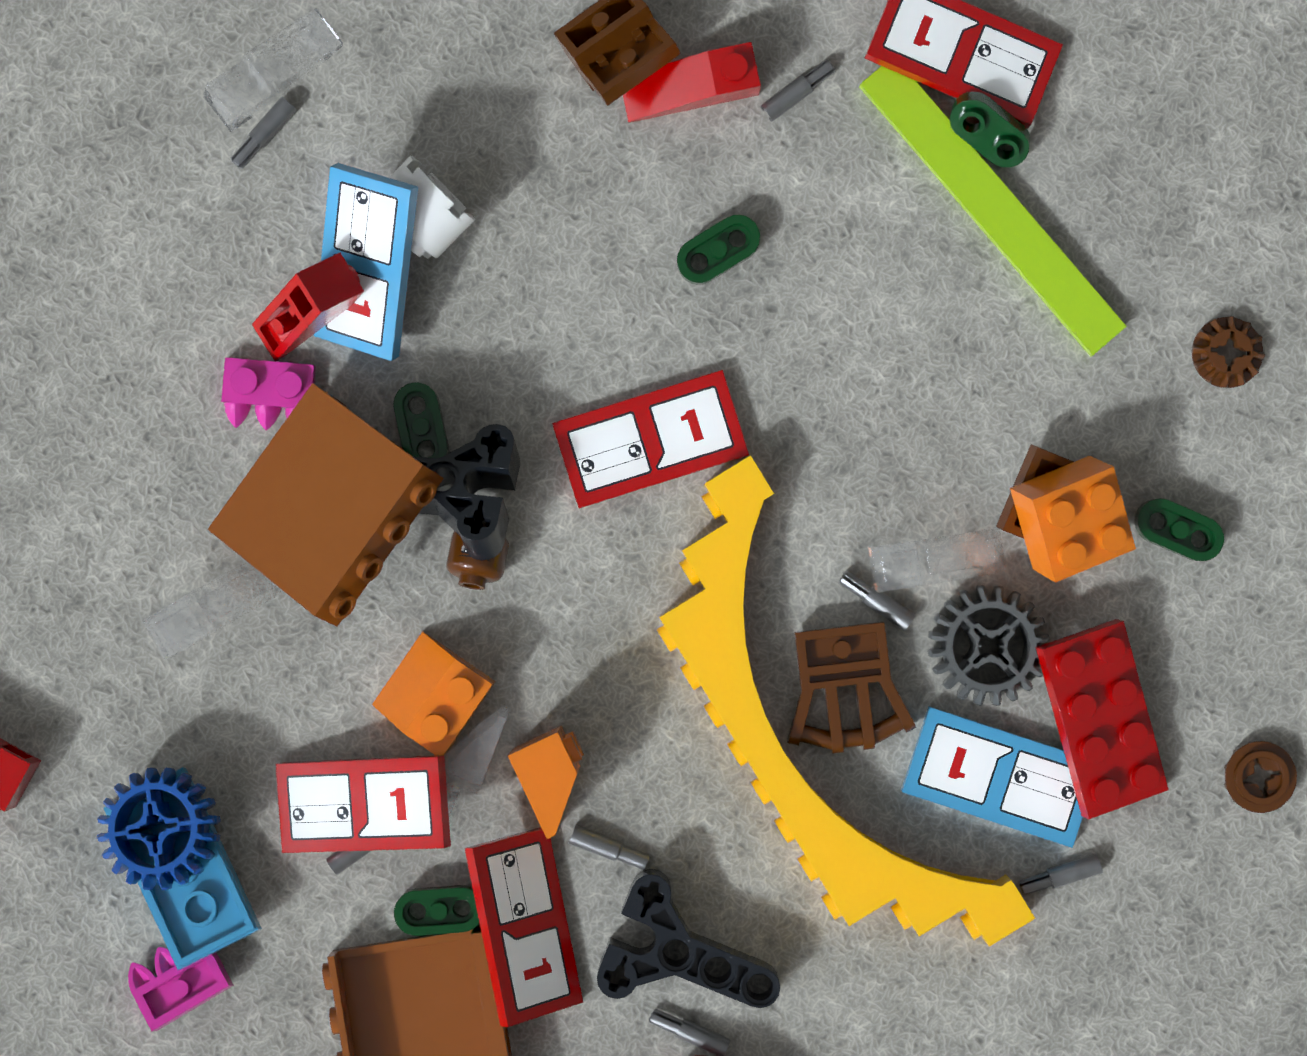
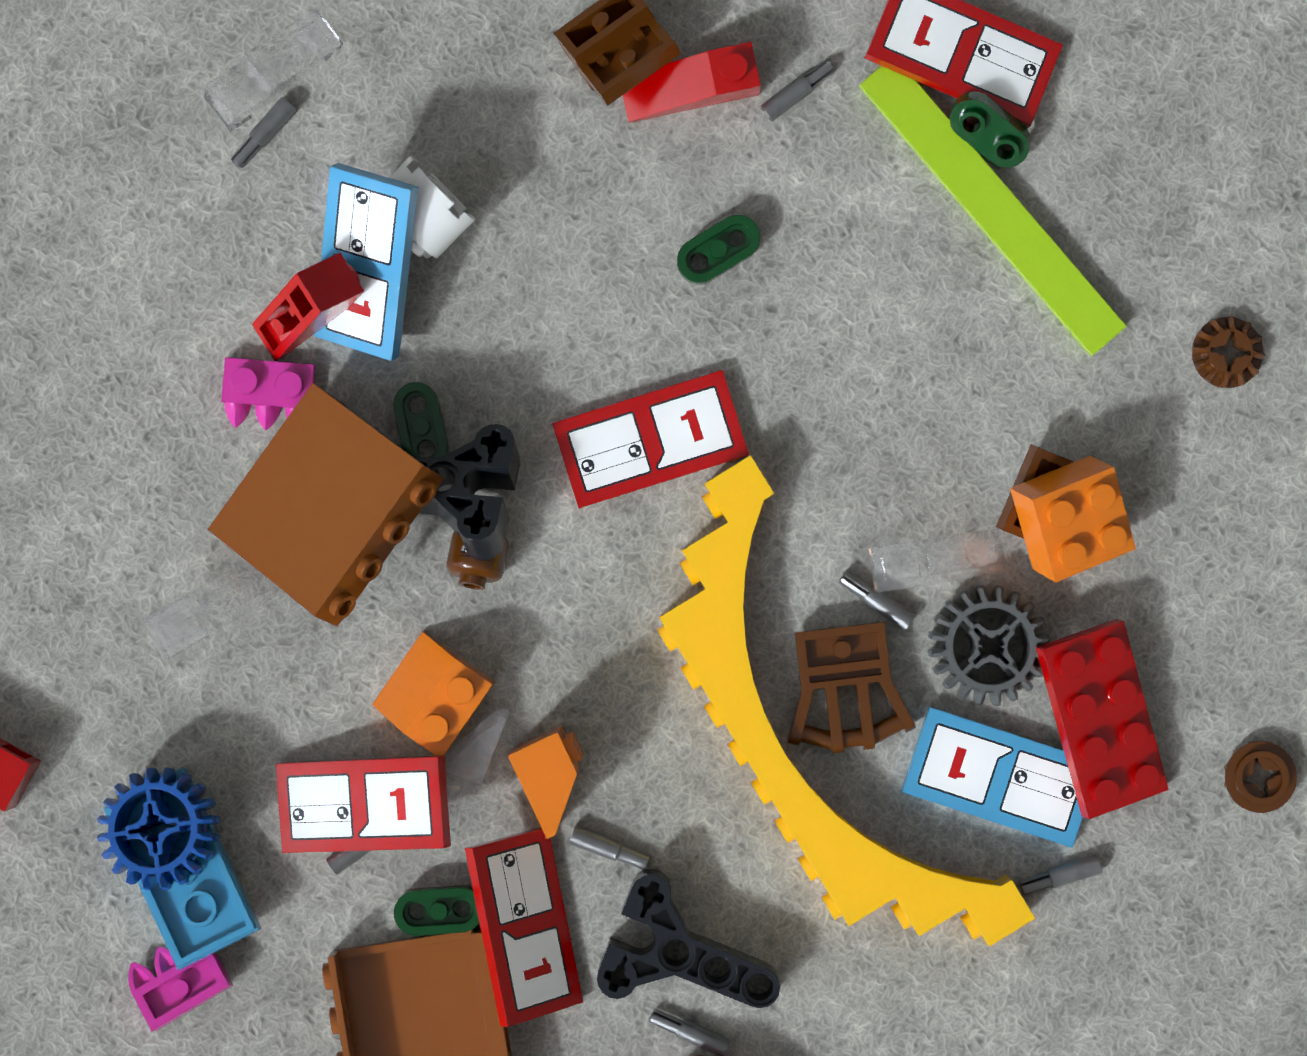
(1178, 528): dark green plate -> none

